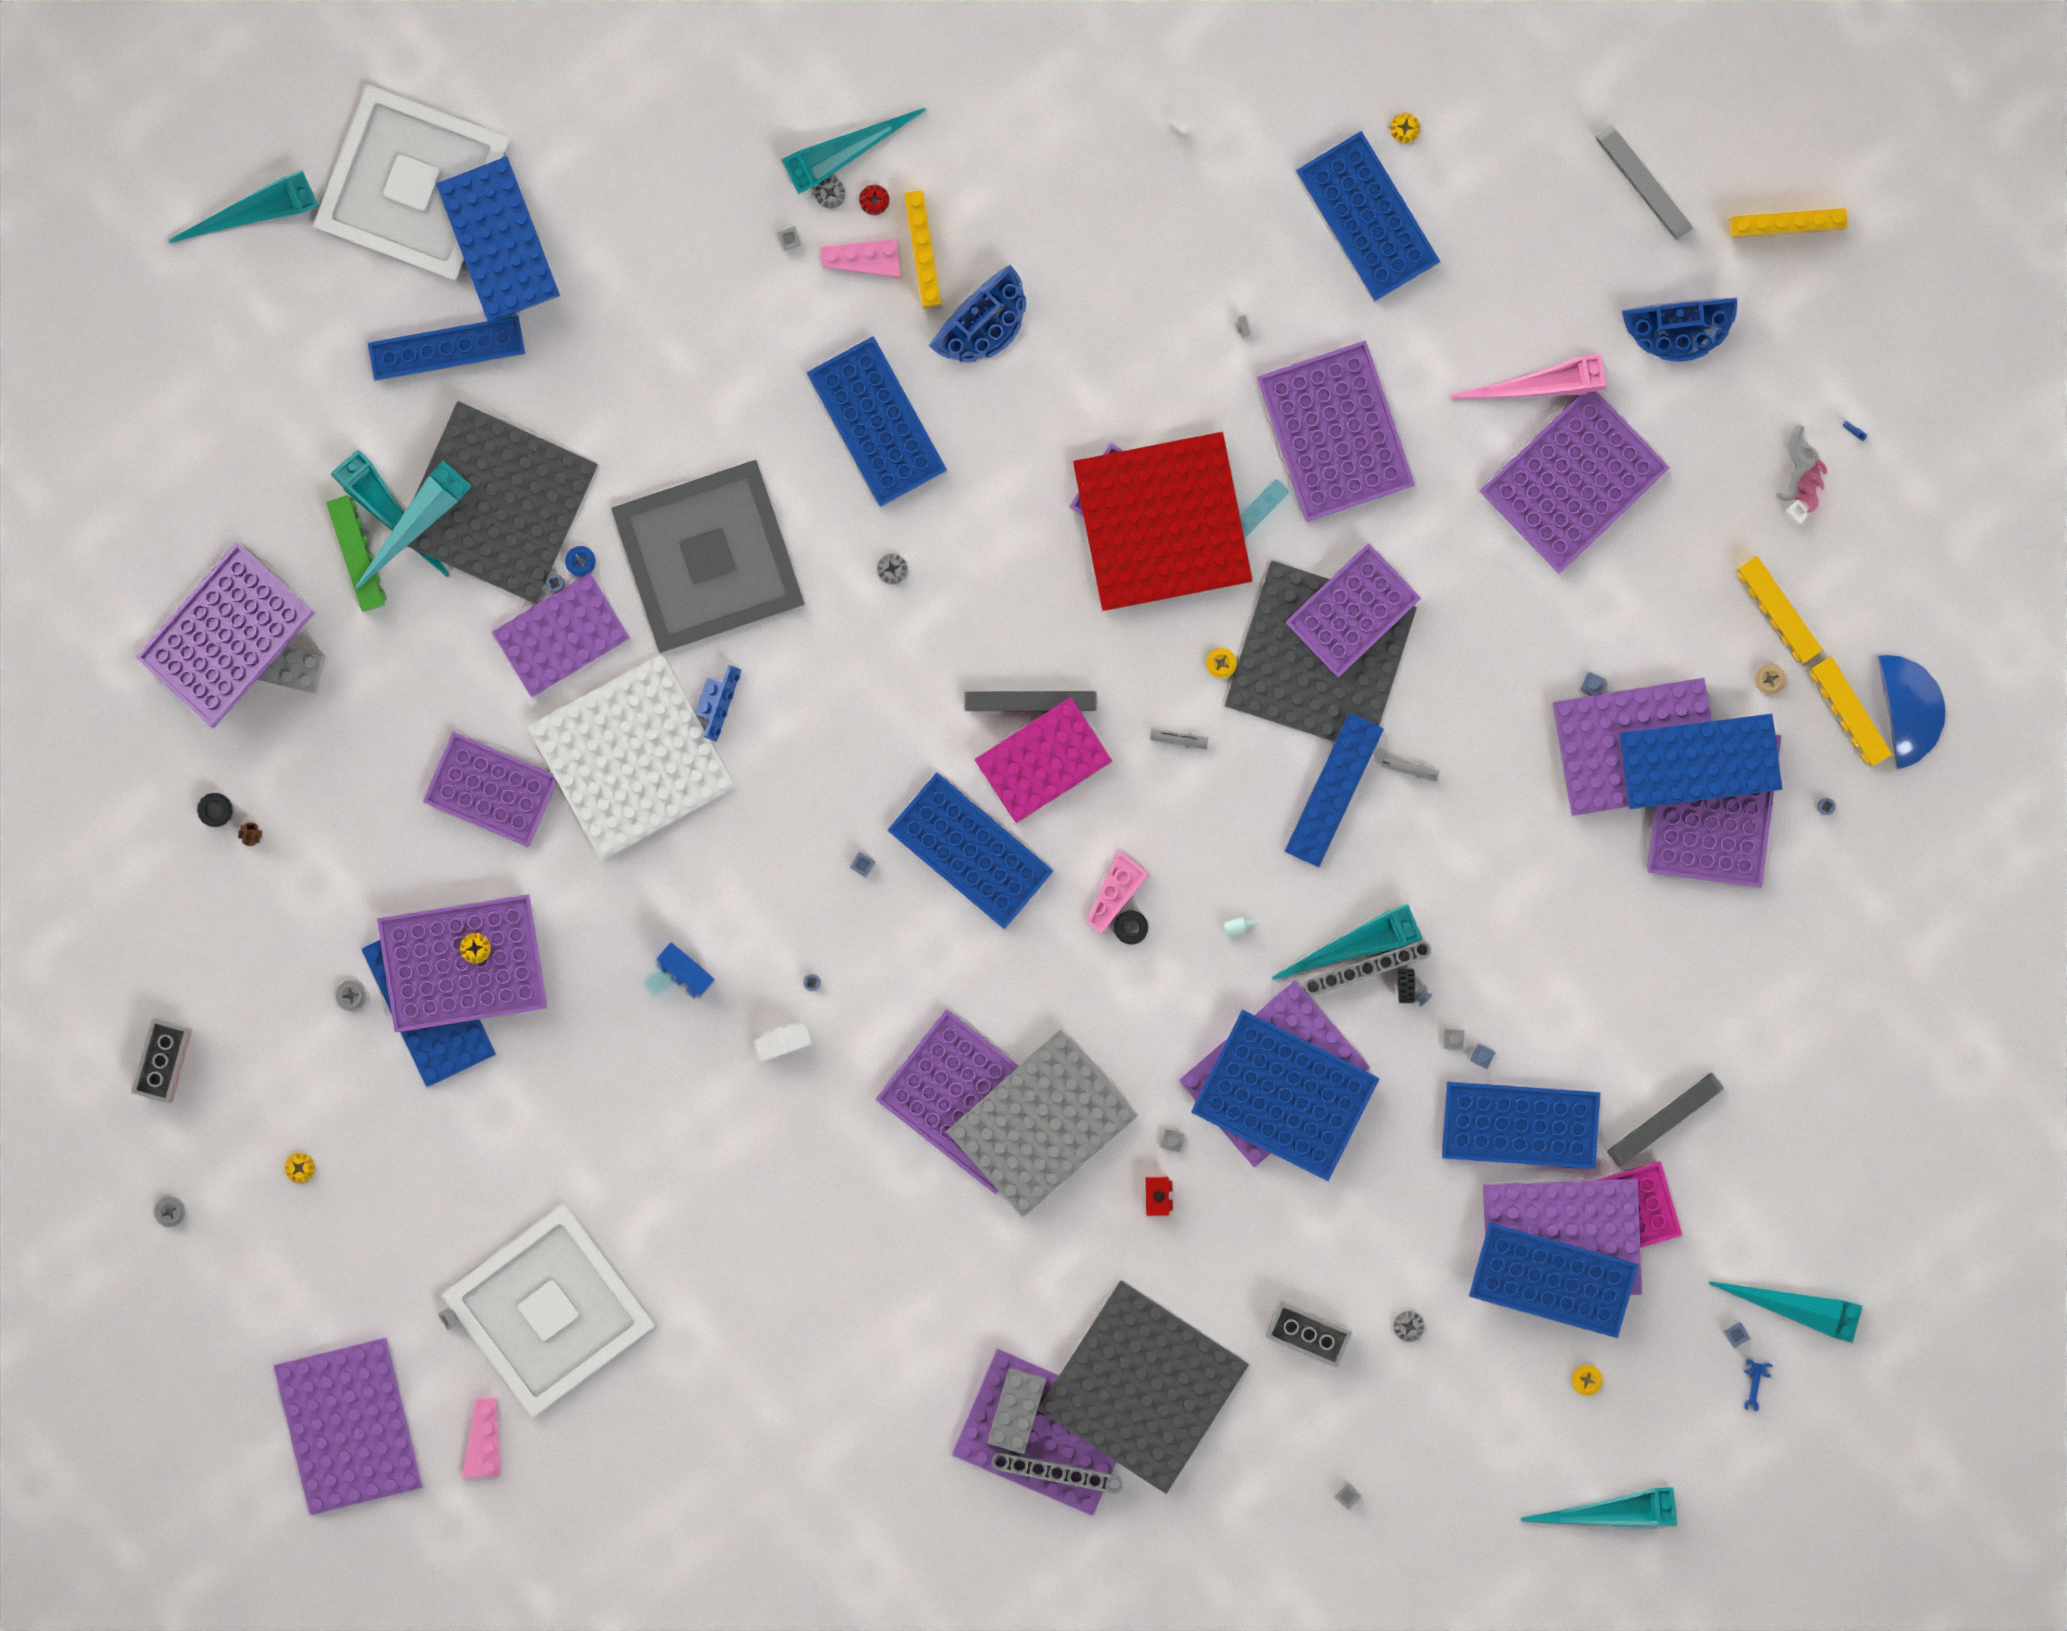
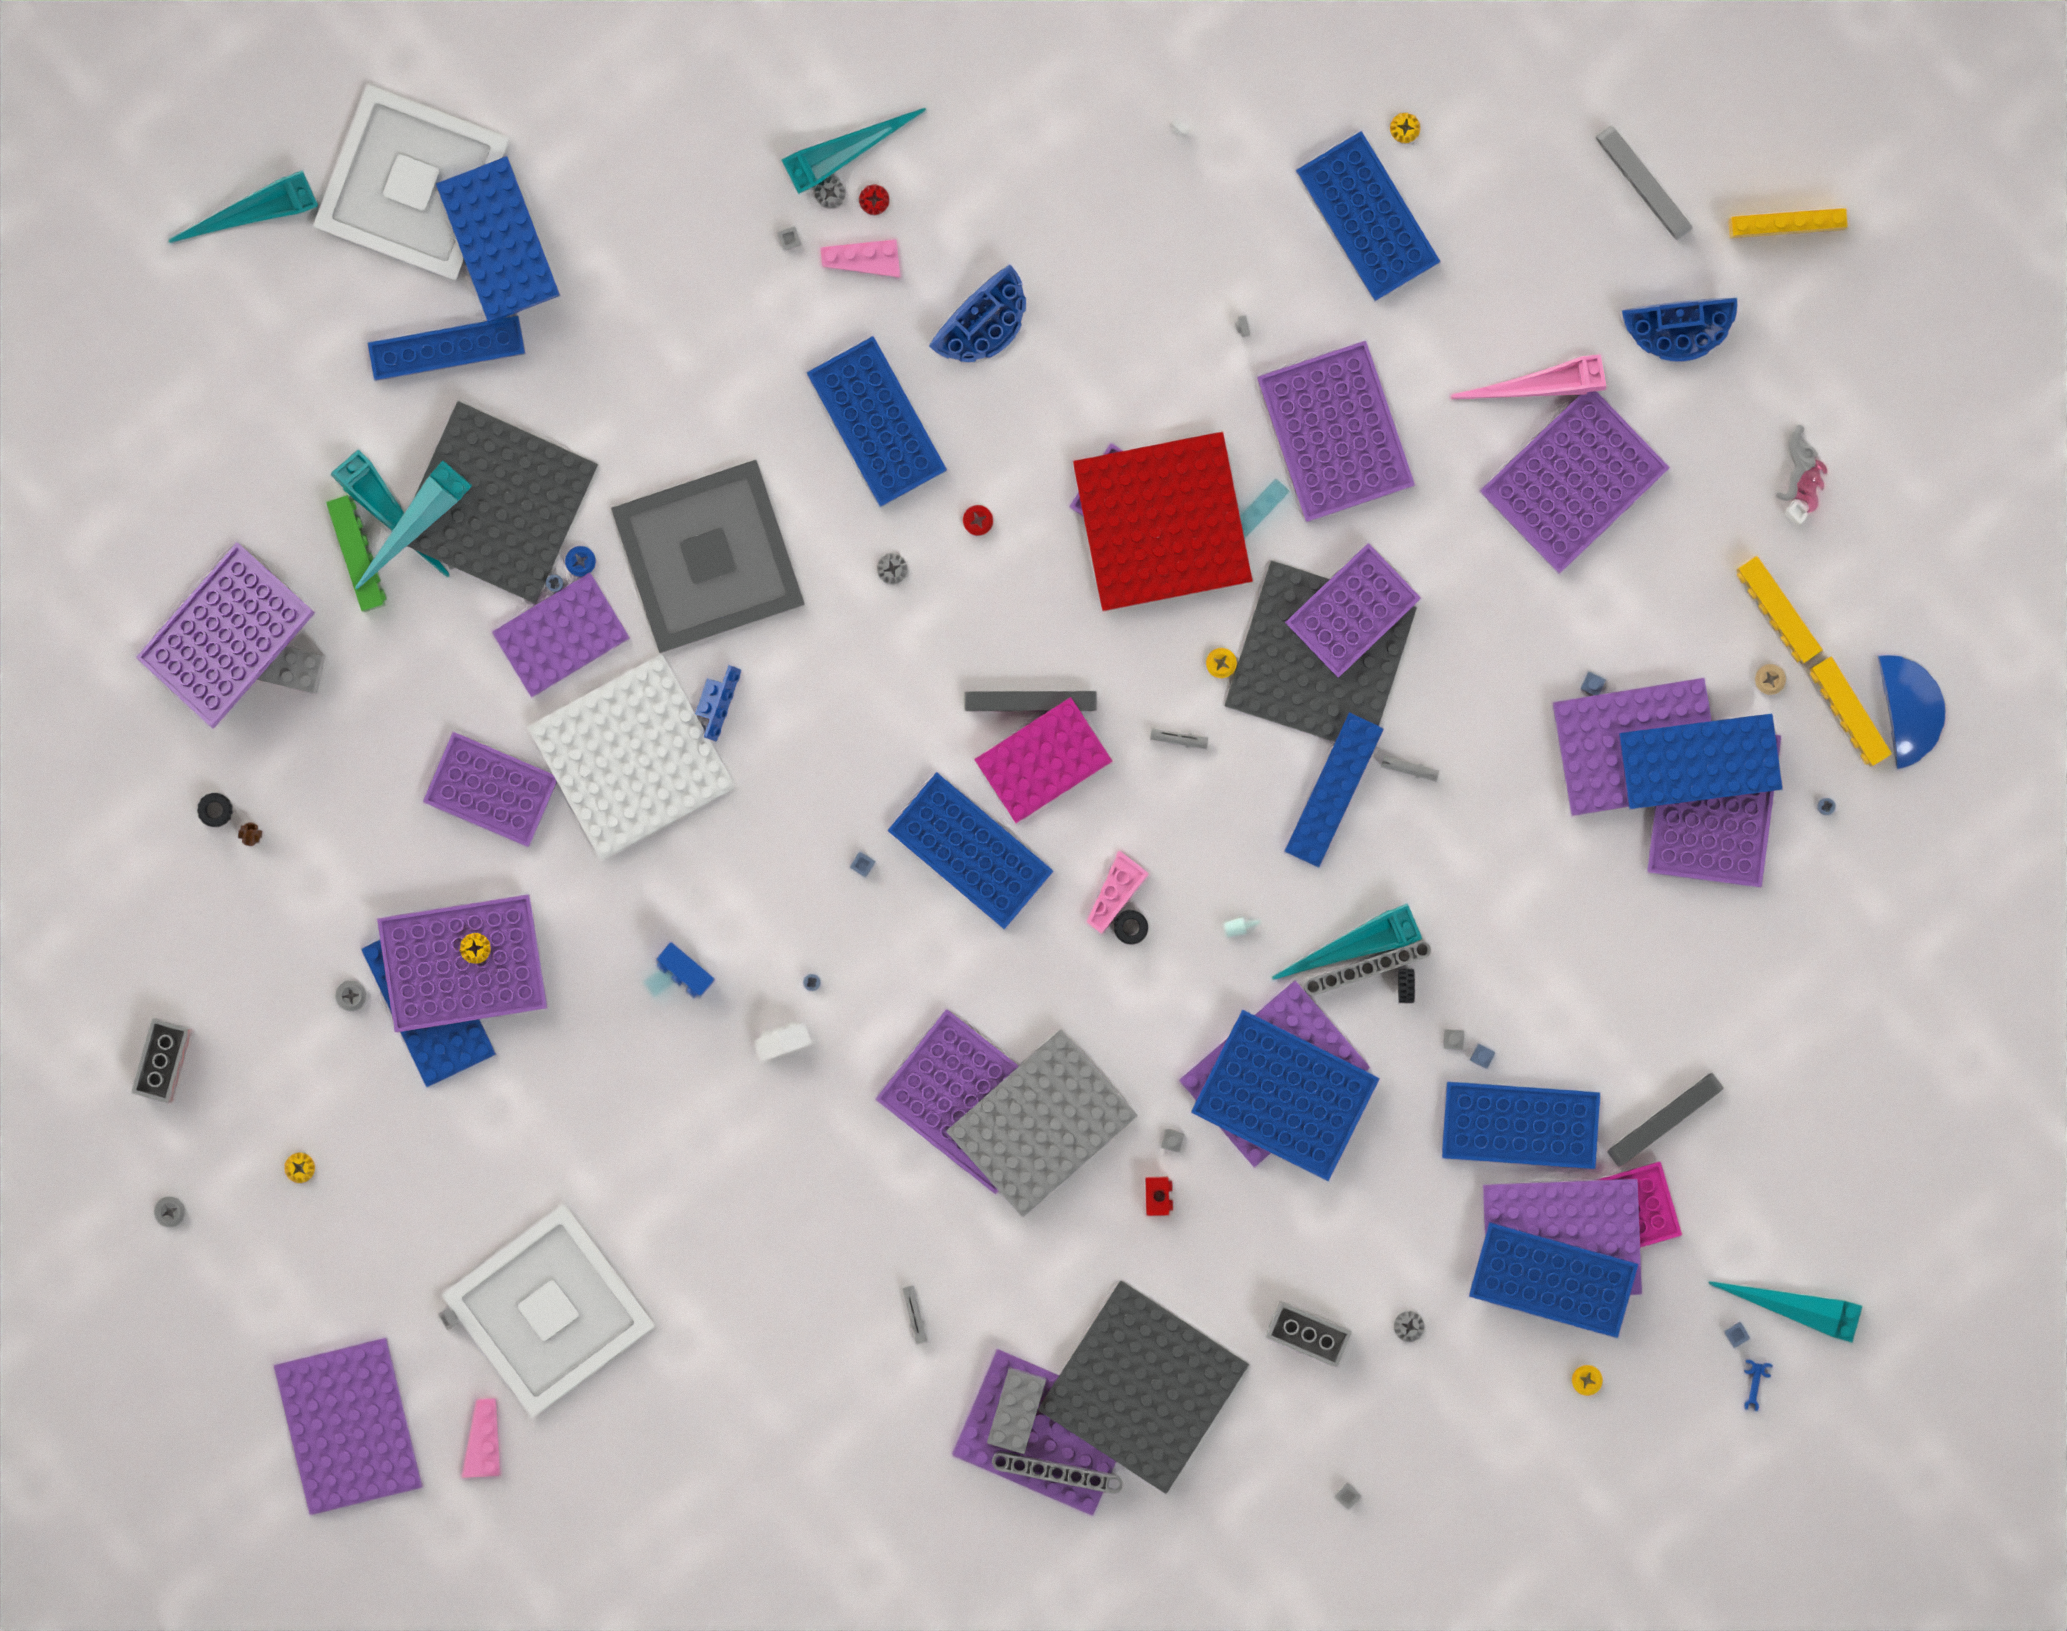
(914, 1314): none -> light grey pin
(922, 249): yellow brick -> none
(969, 517): none -> red gear
(1423, 997): sand blue bush -> none
(1641, 1510): teal plate -> none
(1857, 433): blue pin -> none

